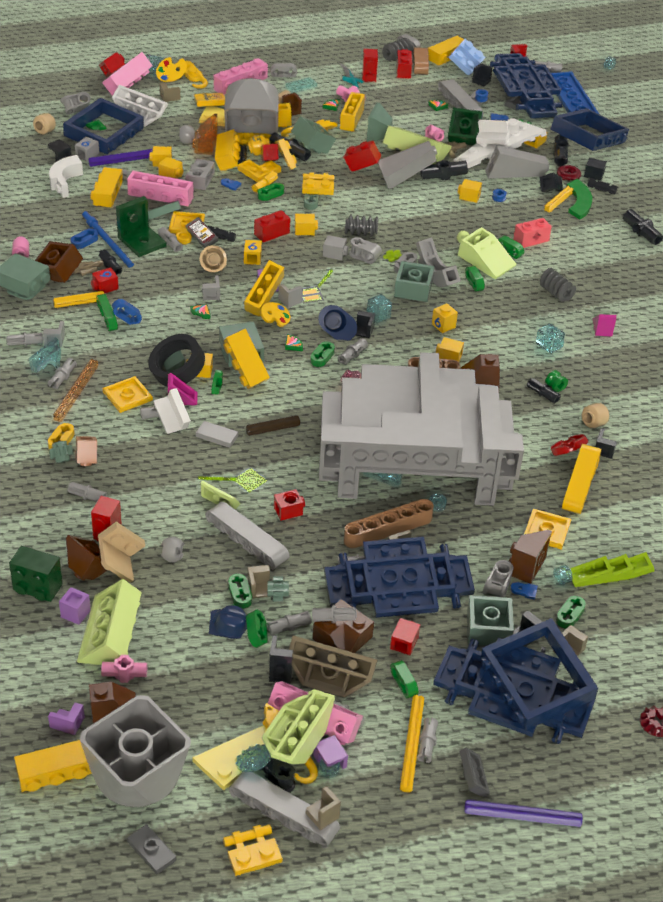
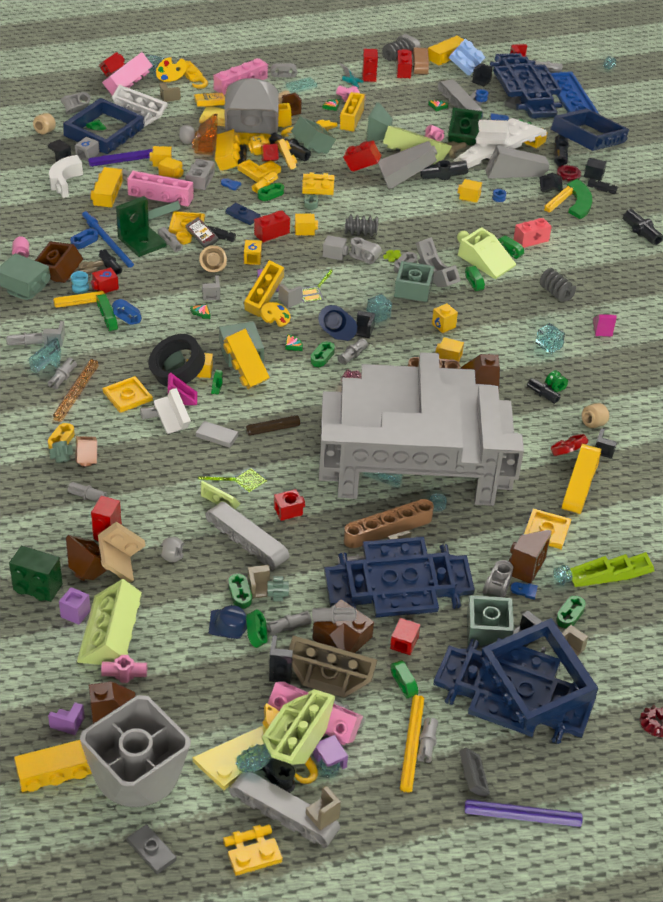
(79, 282): none -> medium azure wheel
(242, 213): none -> dark blue plate

